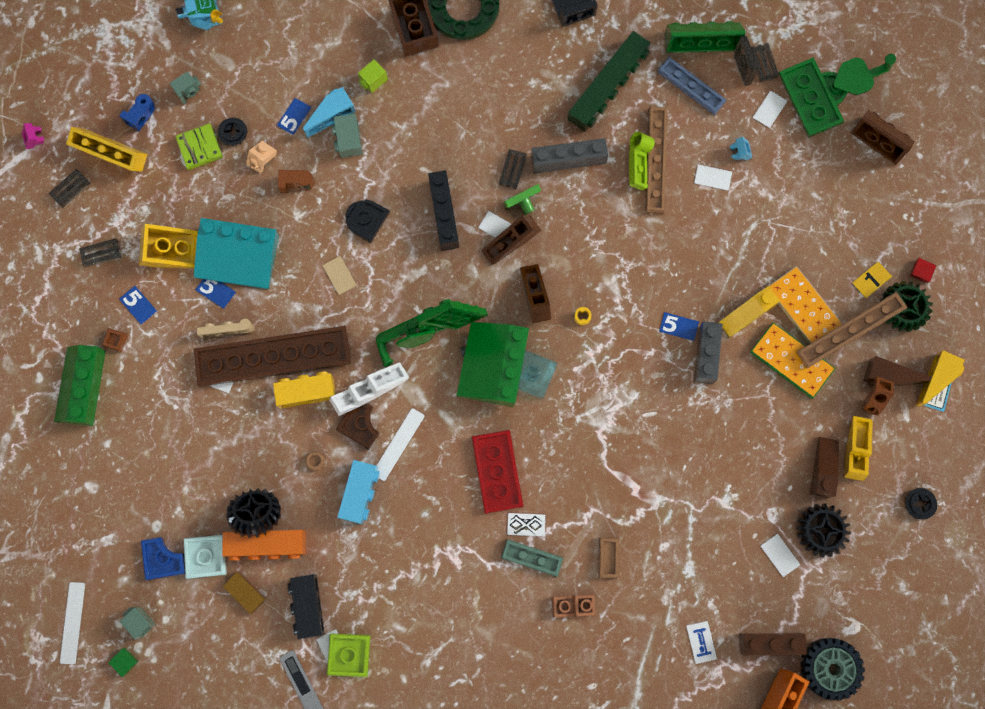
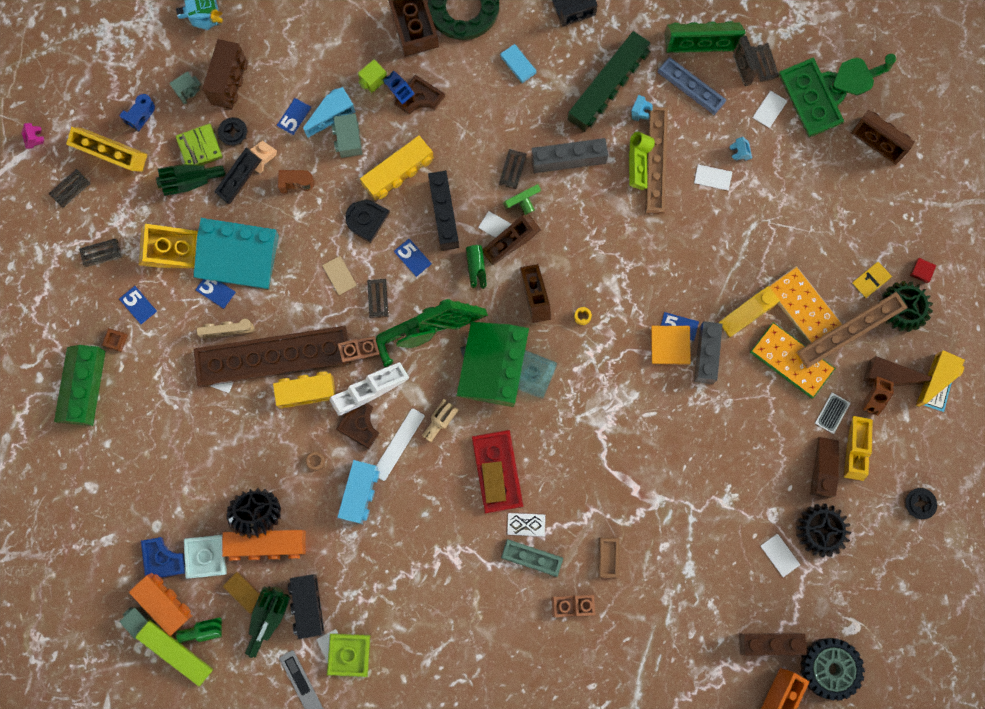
(72, 623): white sticker -> none
(123, 662): green tile -> none
(161, 603): none -> orange brick
(174, 653): none -> lime tile
(185, 177): none -> dark green piece
(201, 631): none -> green arm
(225, 74): none -> reddish brown brick
(238, 175): none -> black tile
(266, 617): none -> dark green piece
(358, 349): none -> nougat slope
(385, 297): none -> clear smoke tile
(397, 168): none -> yellow brick
(398, 87): none -> blue leg
(412, 257): none -> blue sticker
(425, 96): none -> reddish brown tile
(440, 419): none -> tan arm
(476, 265): none -> green piece
(493, 482): none -> pearl gold tile
(518, 63): none -> medium azure tile
(639, 107): none -> medium azure tile
(670, 345): none -> light orange tile
(701, 642): white sticker -> none
(832, 413): none -> sticker

